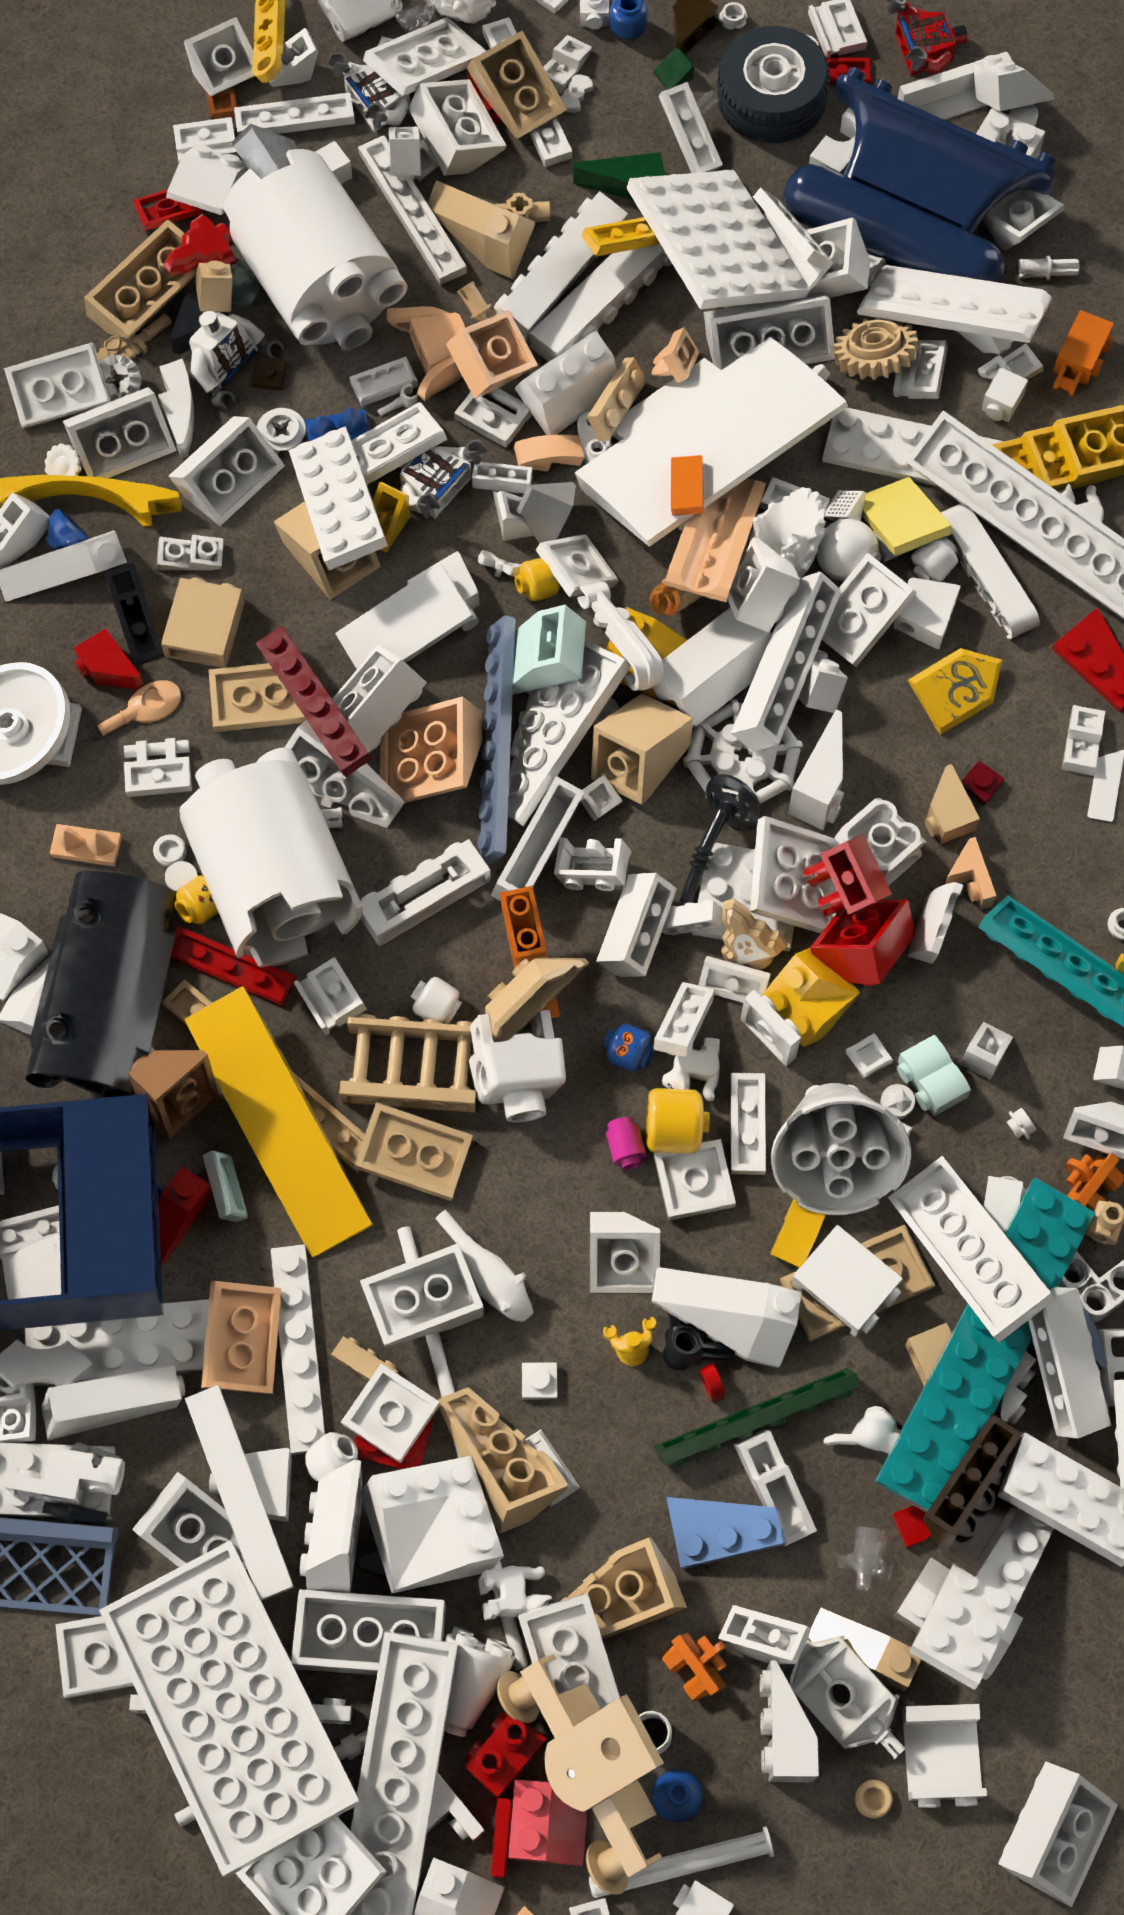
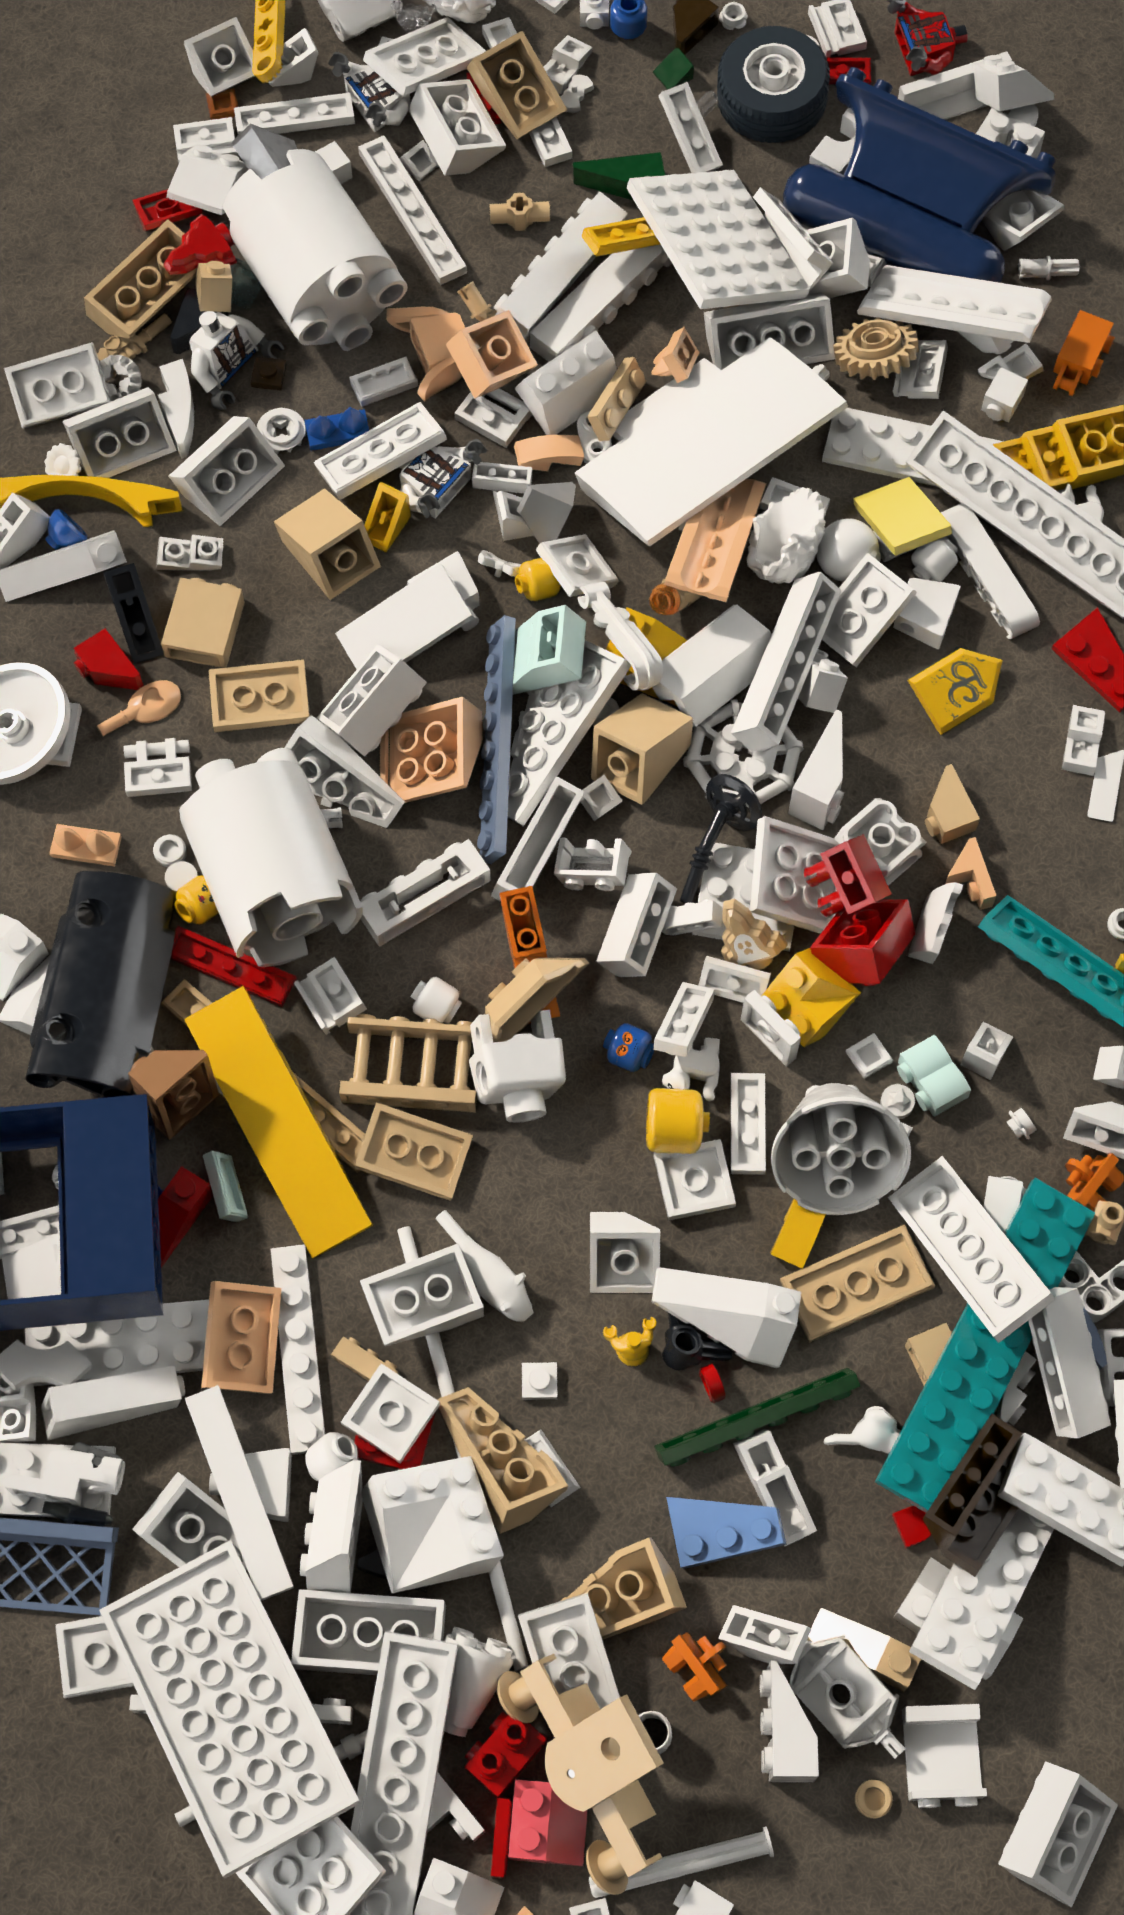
(314, 701): dark red plate -> none
(337, 498): white plate -> none
(403, 400): white hand -> none
(404, 152): white slope -> none
(484, 229): tan wedge -> none
(510, 1591): white animal -> none
(625, 1143): dark pink brick -> none
(677, 1795): blue brick -> none
(687, 485): orange tile -> none
(762, 586): white slope -> none
(846, 505): white slope -> none
(848, 1281): white panel -> none
(867, 1557): clear piece -> none
(982, 782): dark red plate -> none

